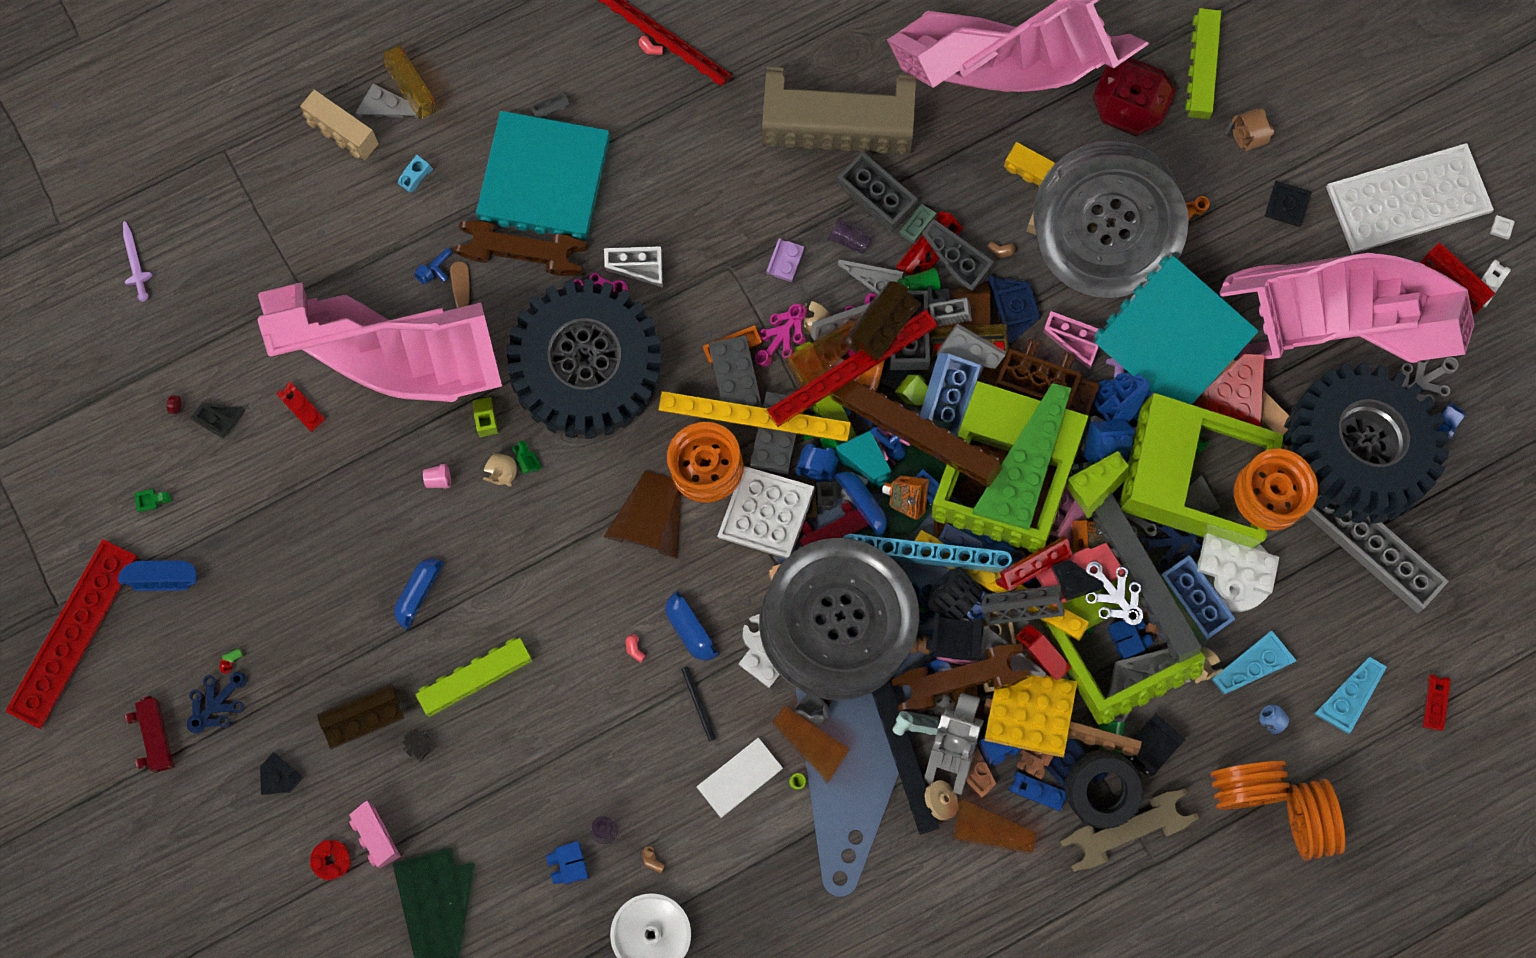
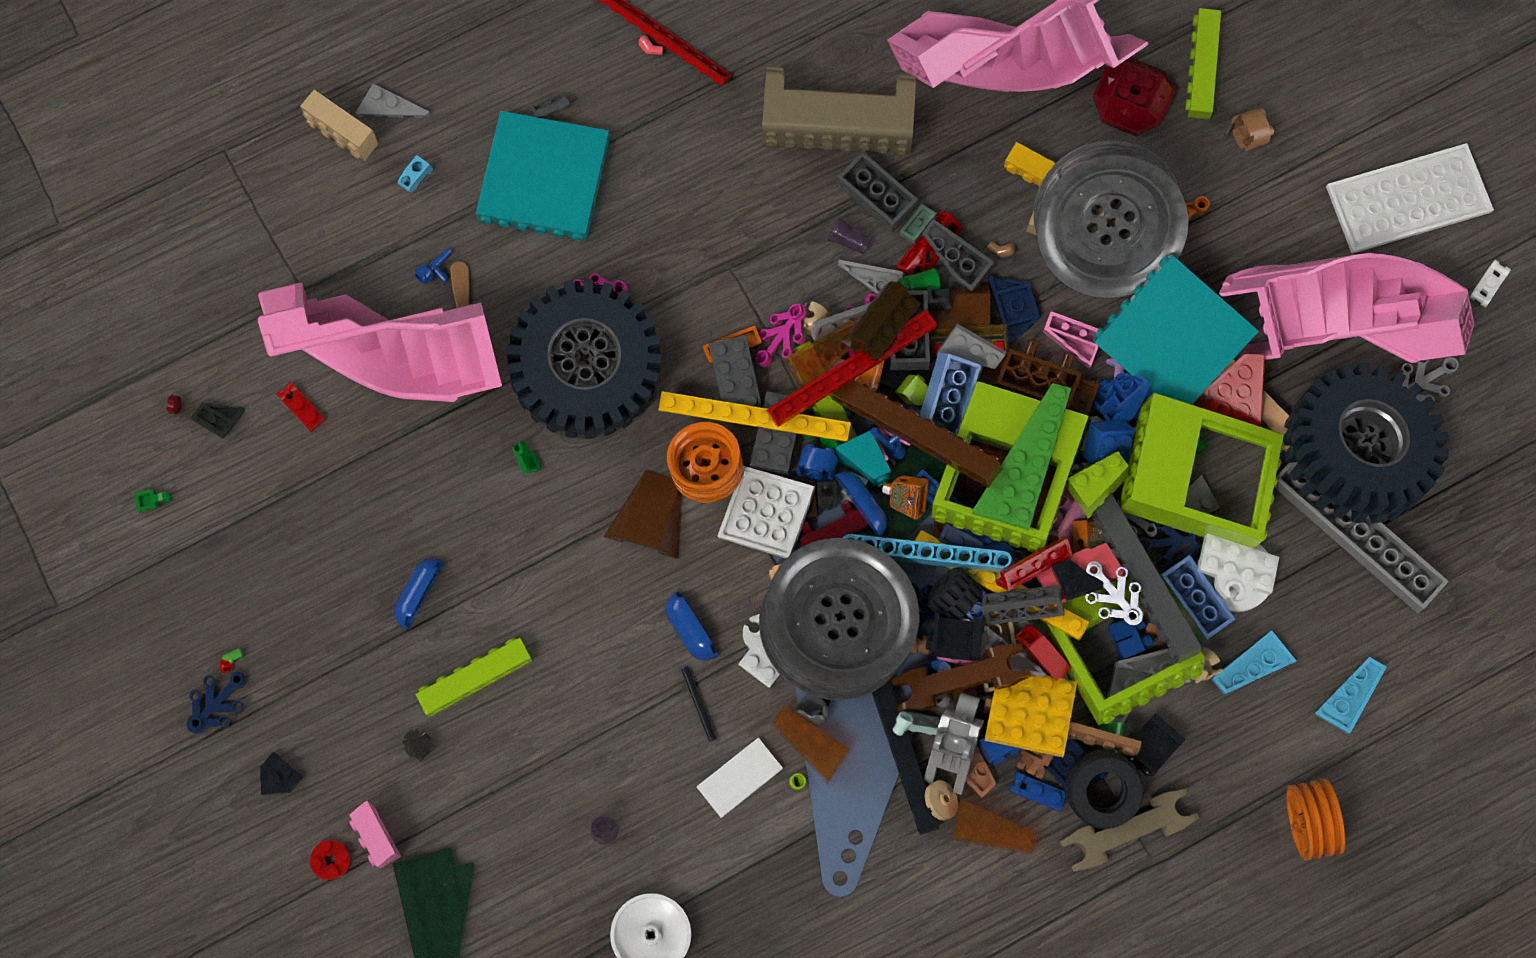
(70, 635): red plate -> none
(138, 277): lavender sword -> none
(154, 735): dark red brick -> none
(158, 575): blue brick -> none
(360, 716): dark brown brick -> none
(409, 82): clear yellow brick -> none
(437, 477): bright pink piece -> none
(485, 417): lime slope -> none
(502, 469): tan helmet -> none
(552, 253): reddish brown piece -> none
(571, 872): blue hips -> none
(632, 648): coral arm -> none
(636, 263): white wedge -> none
(650, 860): medium nougat arm -> none
(785, 260): lavender plate -> none
(951, 311): light grey brick -> none
(1250, 785): orange wheel -> none
(1274, 719): medium blue head -> none
(1275, 489): orange wheel -> none
(1287, 203): black plate -> none
(1436, 703): red plate -> none
(1452, 417): blue brick -> none
(1454, 269): red fence -> none
(1502, 227): white tile -> none

